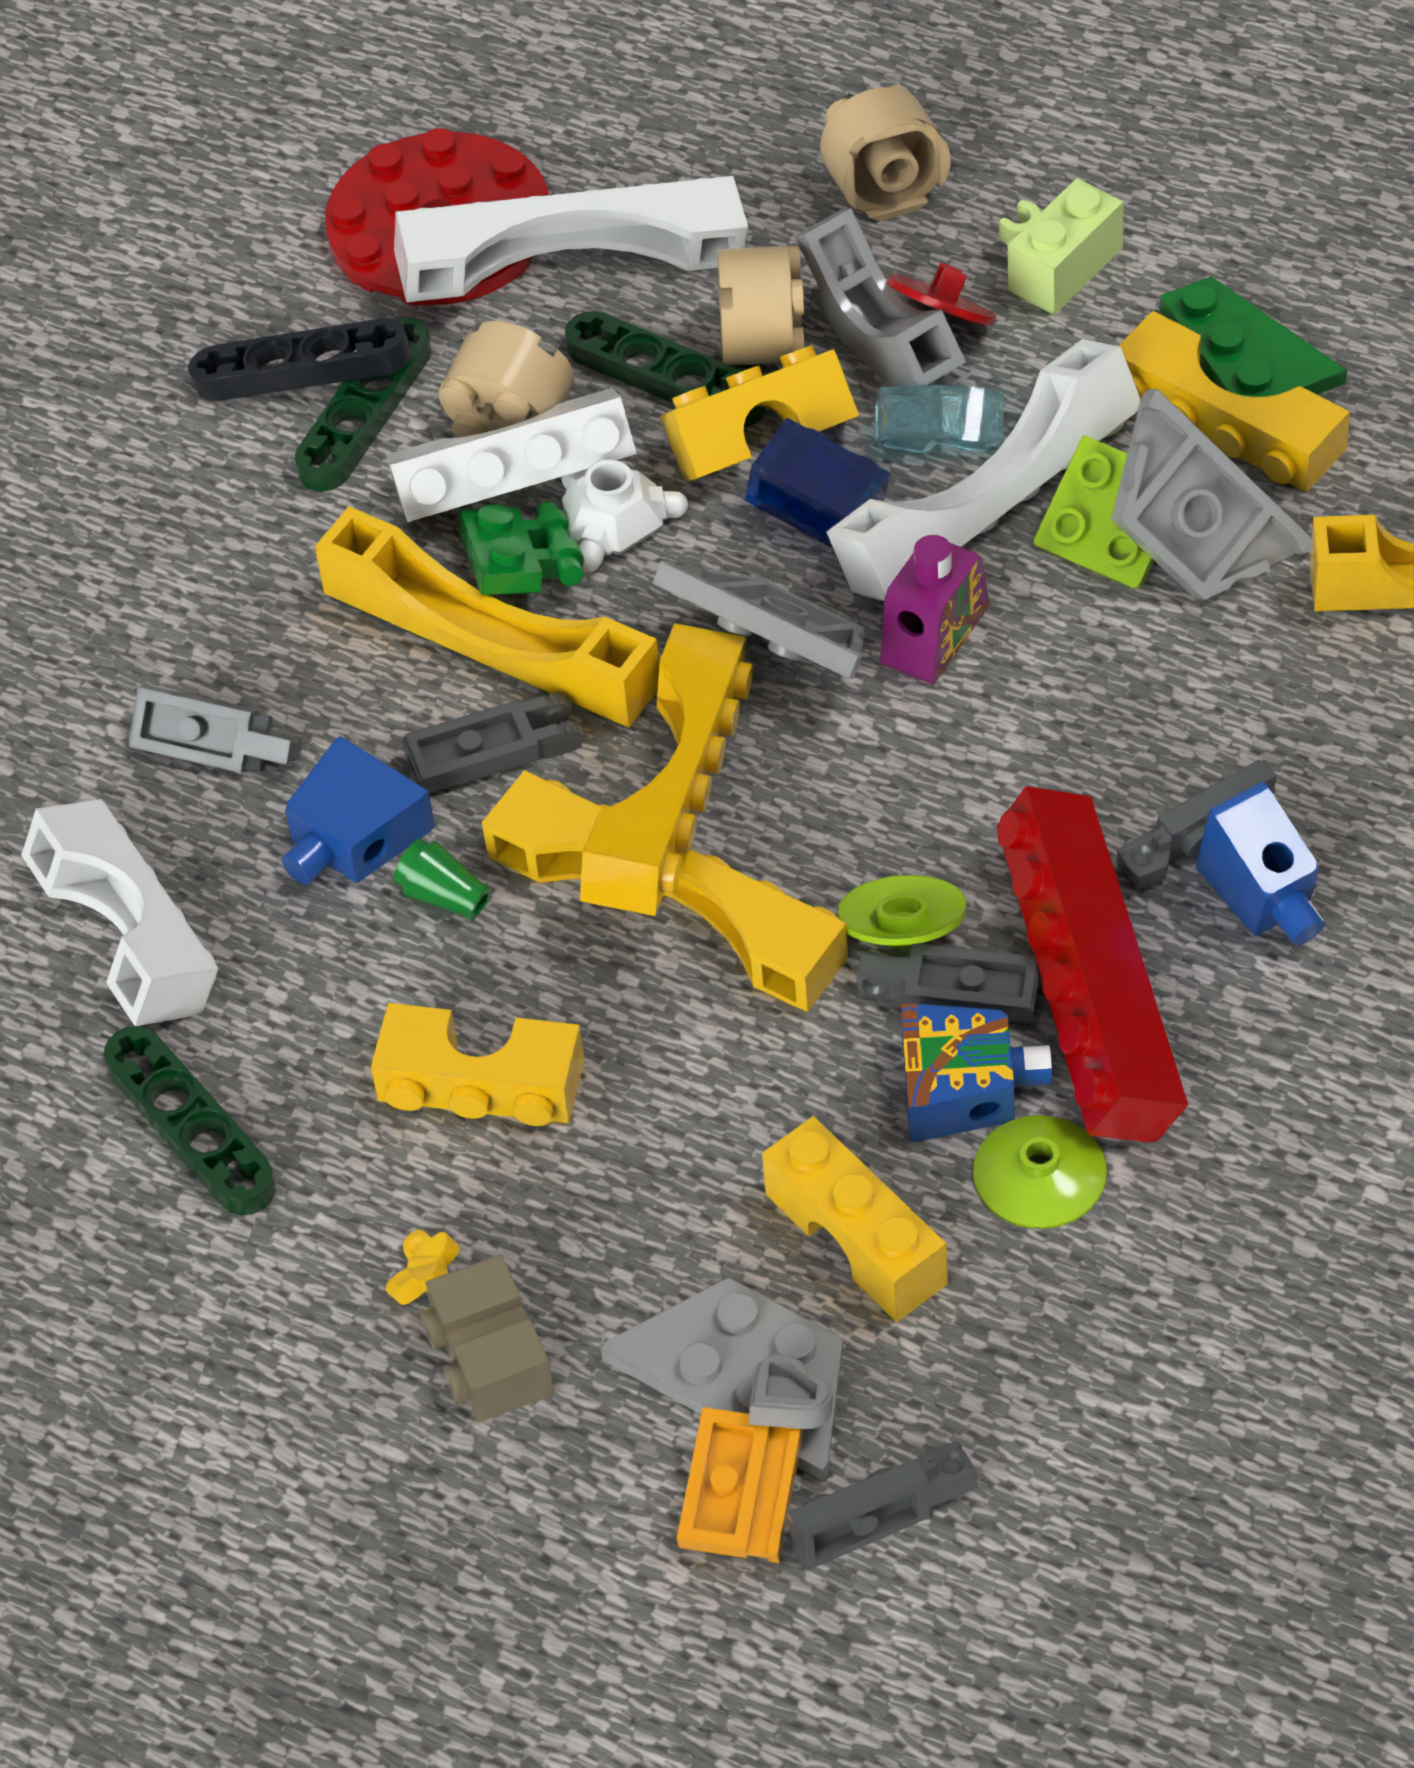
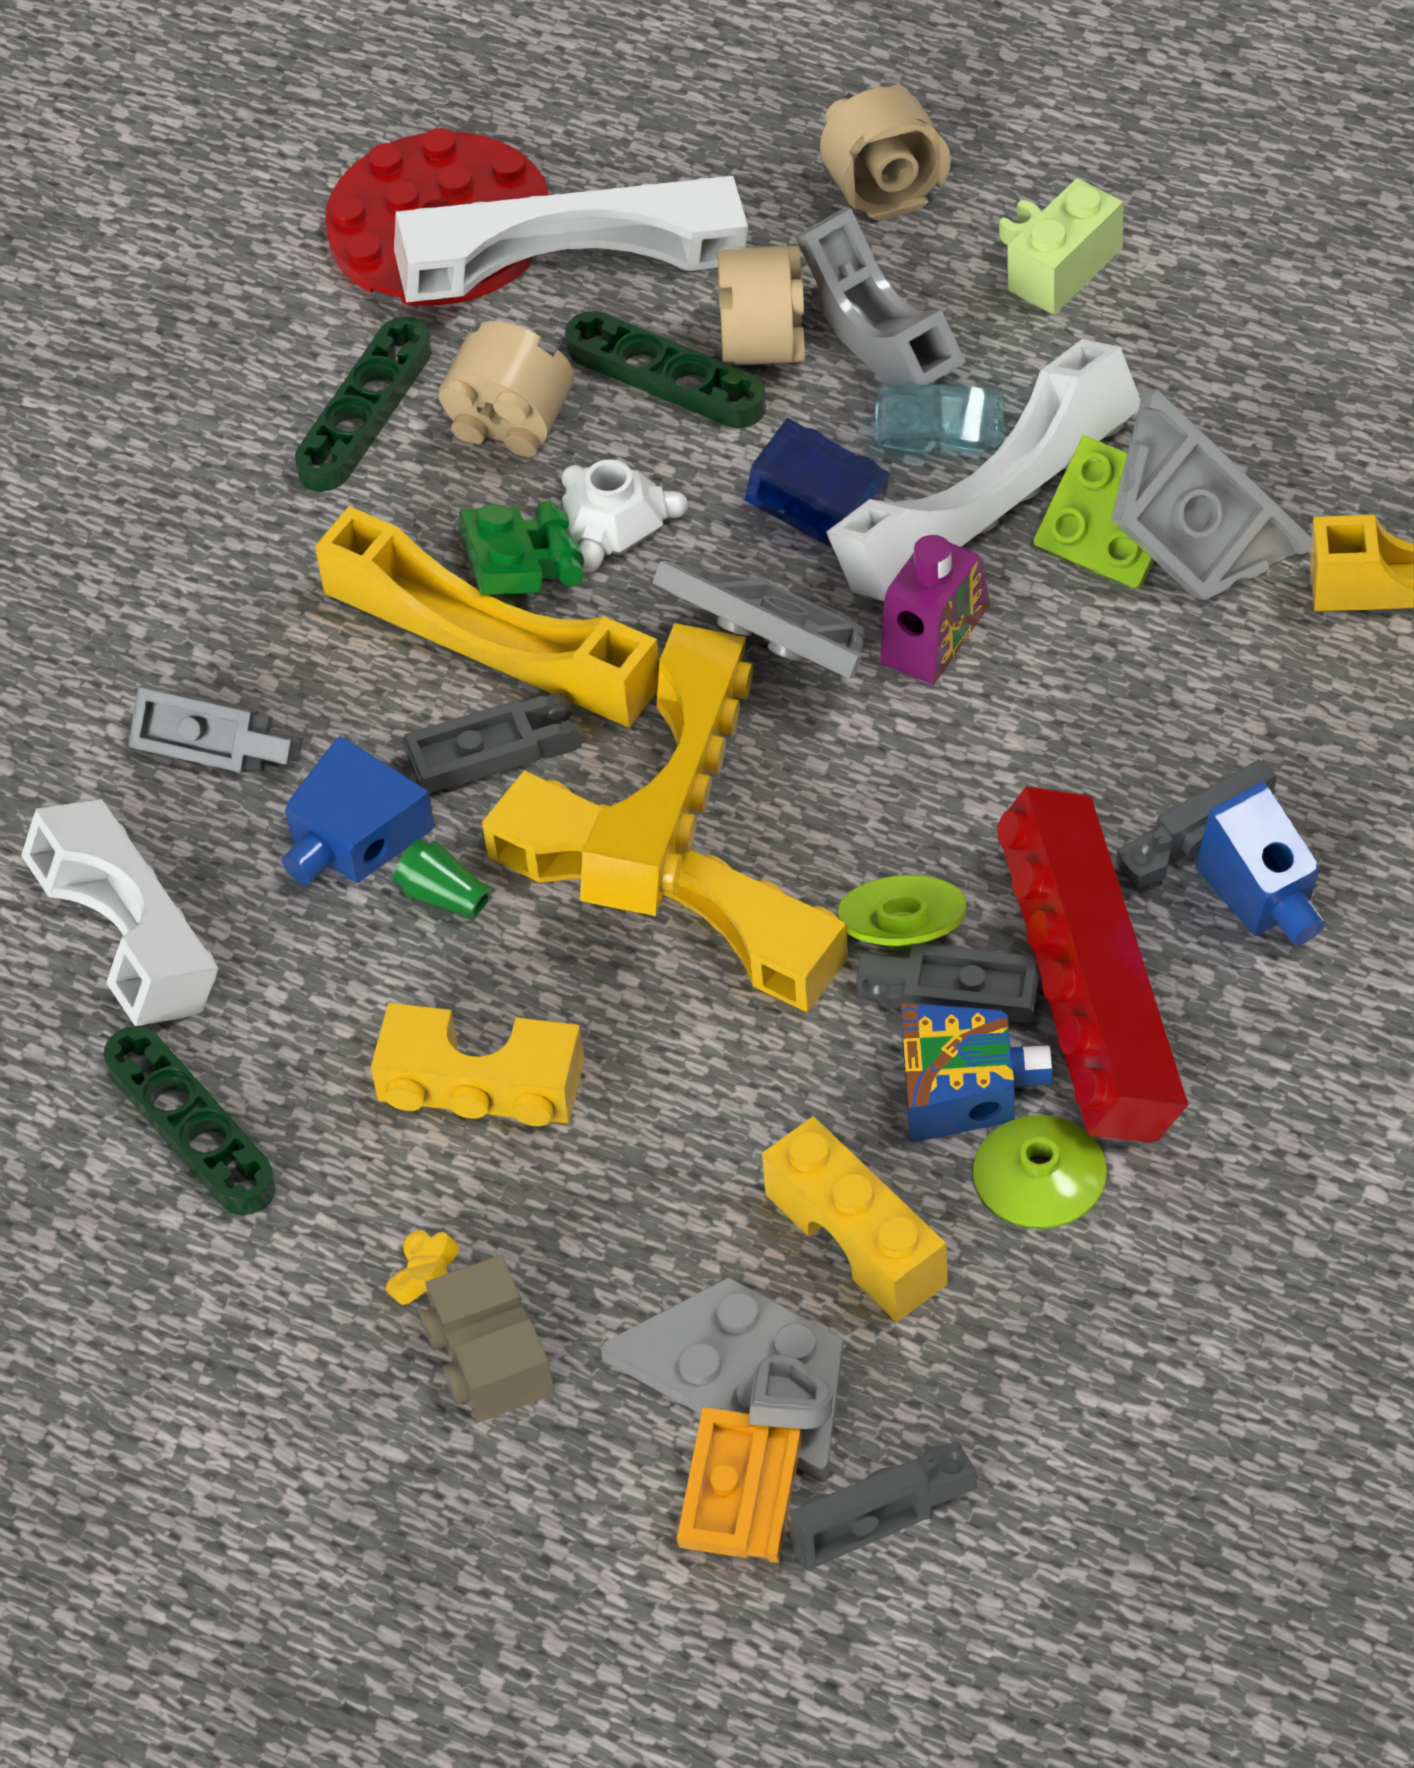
(221, 375): black beam -> none
(488, 464): white arch -> none
(709, 430): yellow arch -> none
(943, 294): red piece -> none
(1246, 347): green wing -> none
(1284, 434): yellow arch -> none

